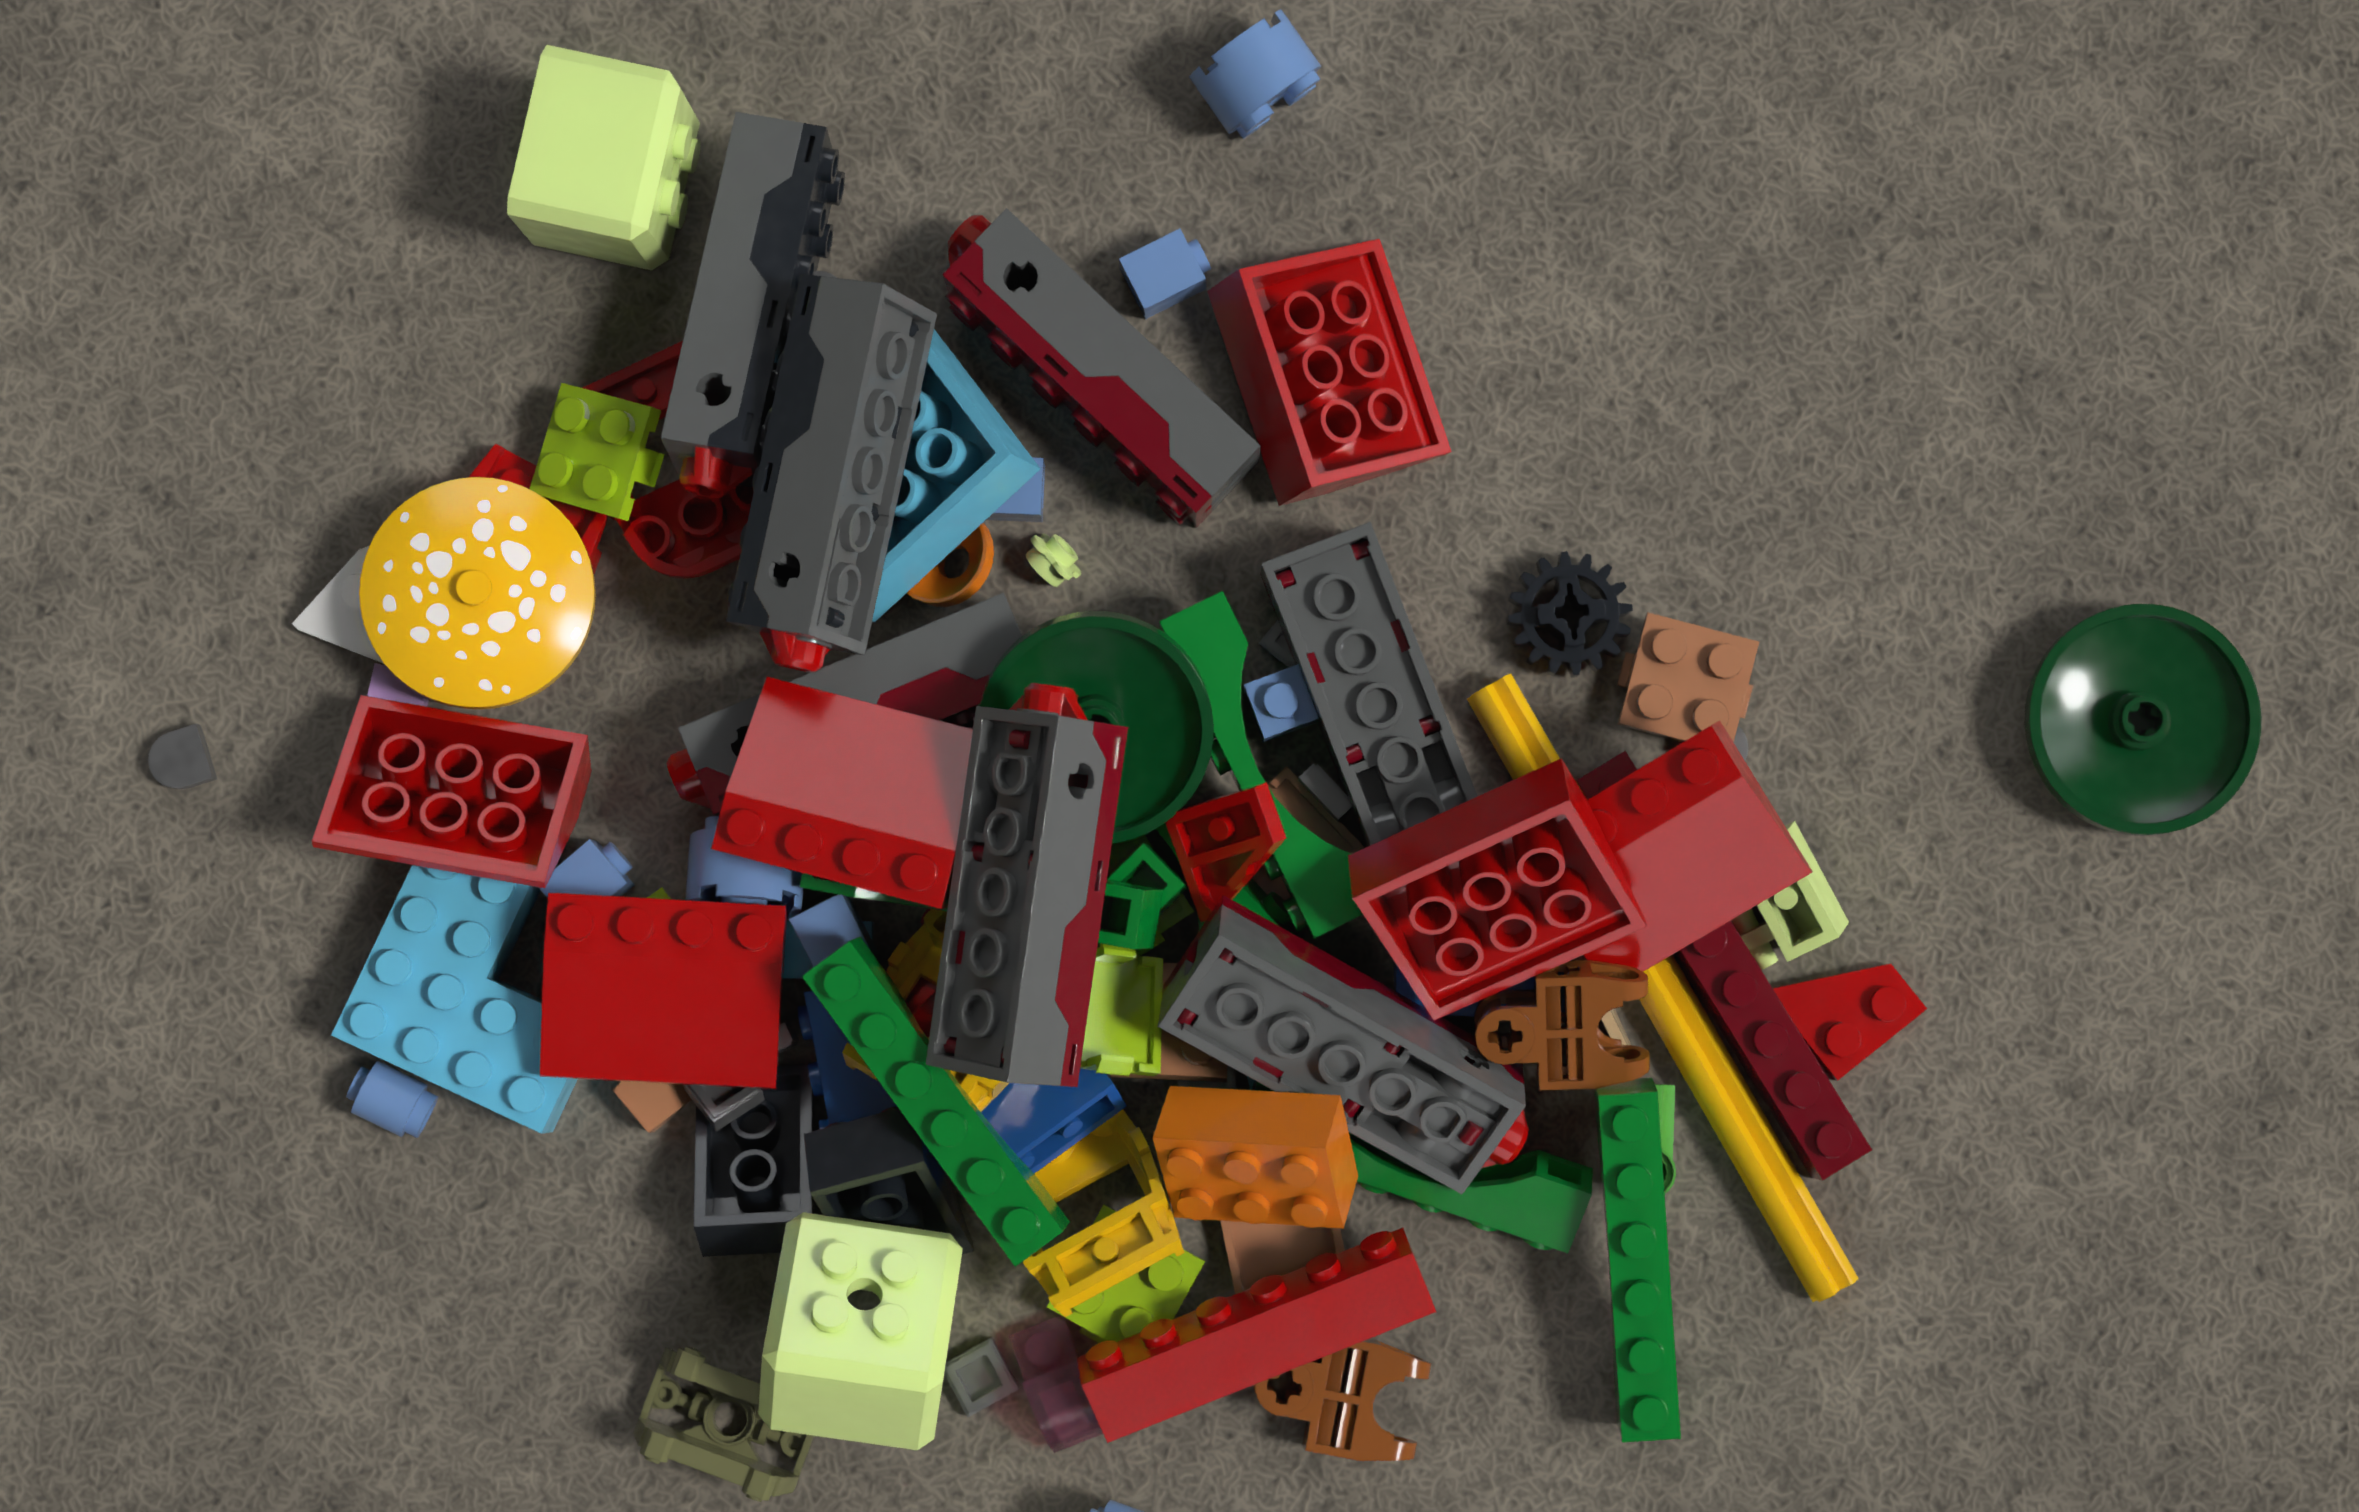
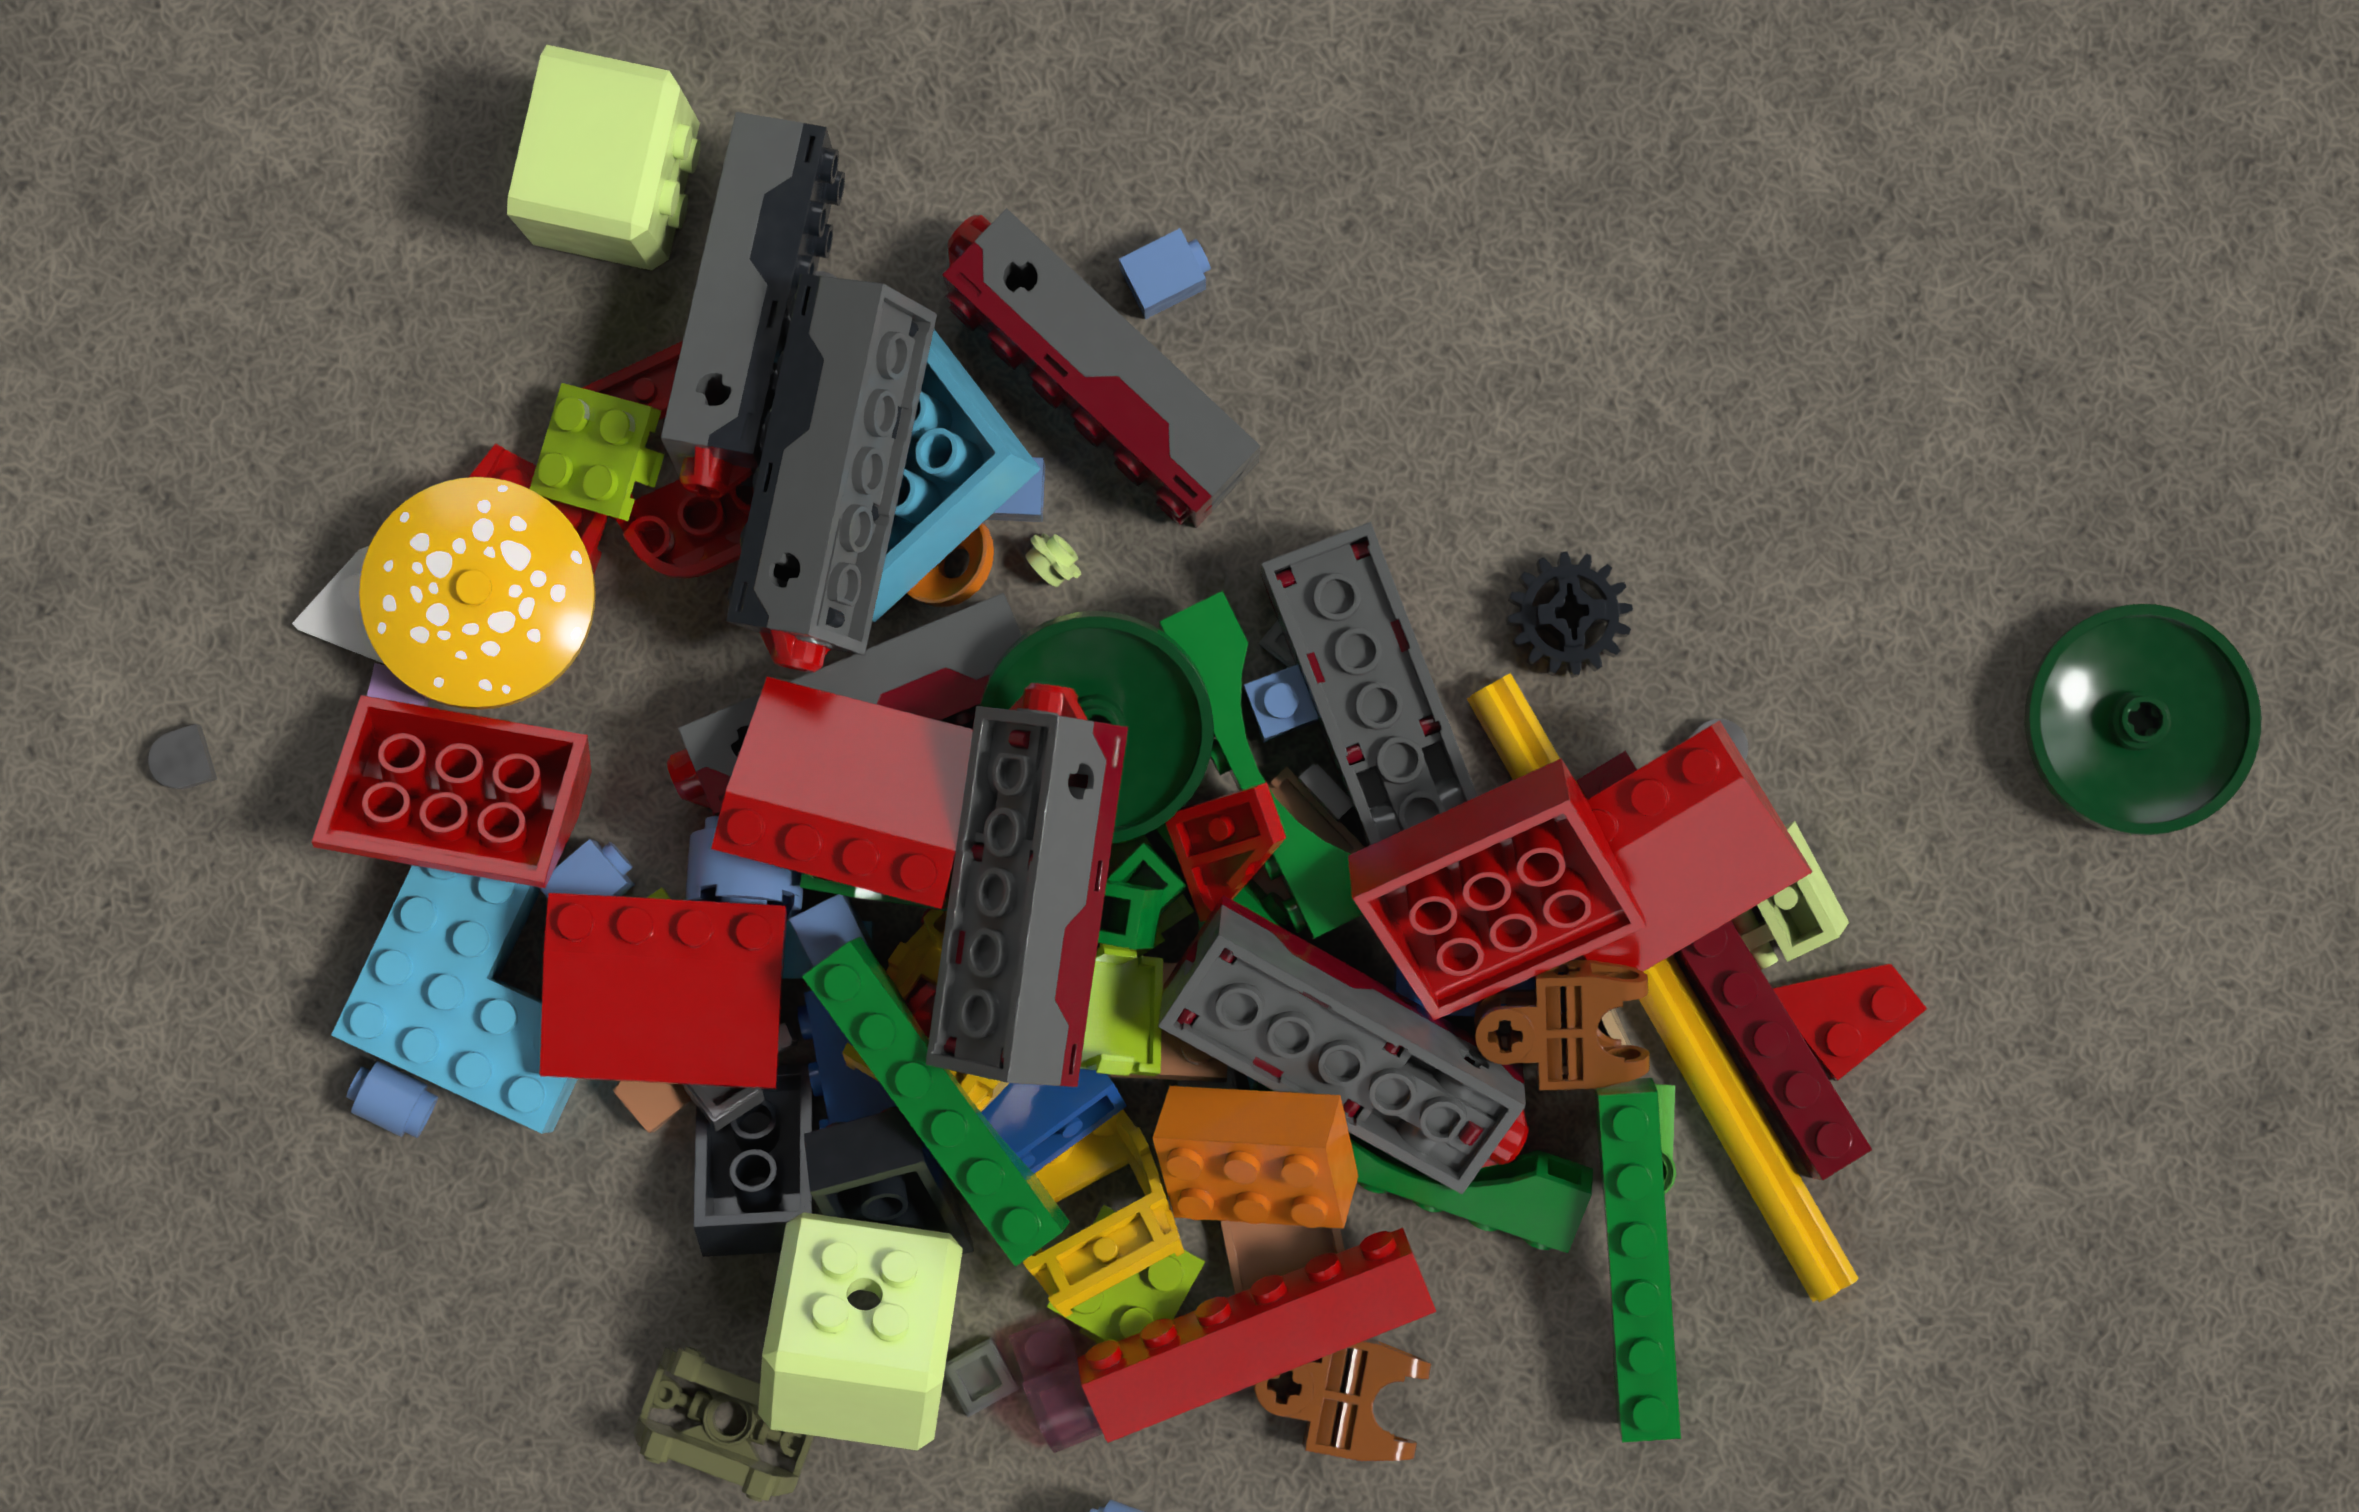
(1257, 73): medium blue brick -> none
(1328, 370): red slope -> none
(1685, 679): nougat piece -> none

